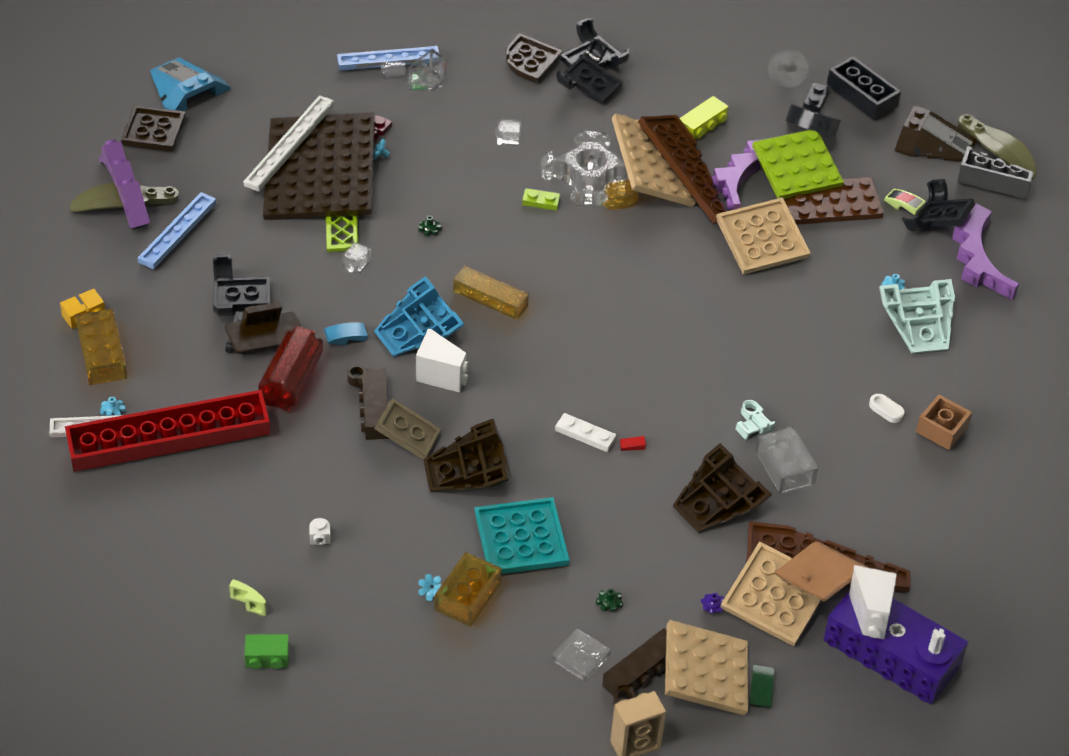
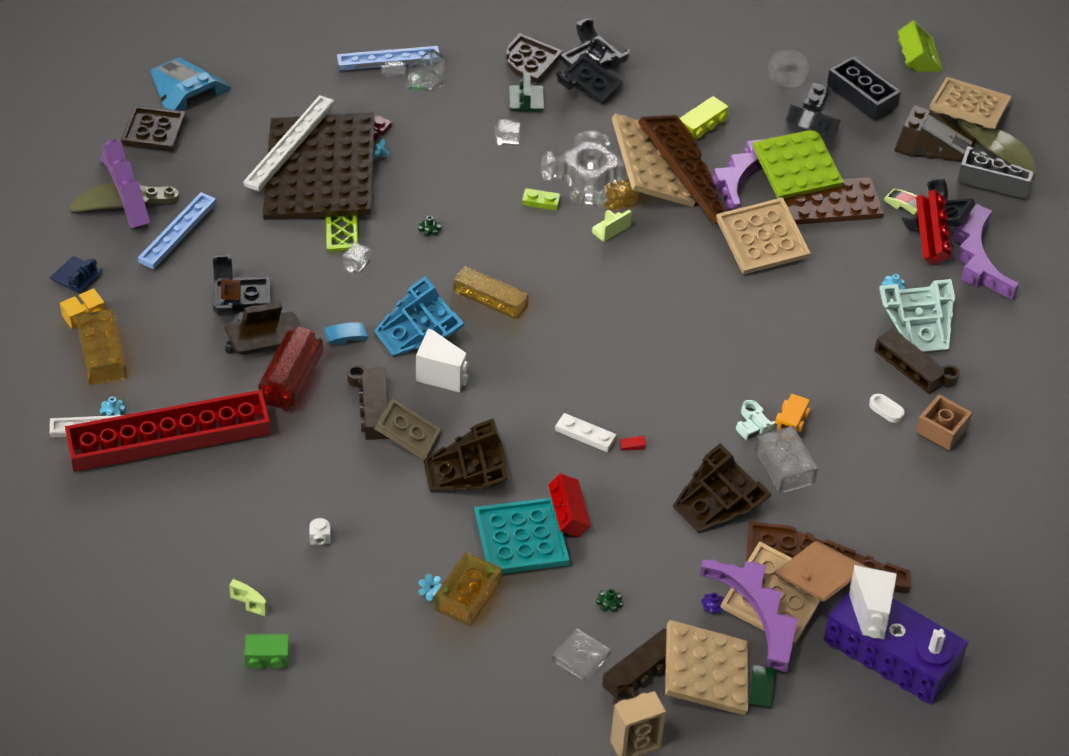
(76, 273): none -> dark blue hinge
(230, 289): none -> reddish brown tile
(526, 96): none -> bracket
(569, 505): none -> red brick
(612, 225): none -> yellowish green panel
(765, 601): none -> medium lavender arch
(793, 413): none -> light orange brick
(914, 362): none -> dark brown hinge
(919, 49): none -> lime slope
(933, 227): none -> red brick
(970, 103): none -> tan plate

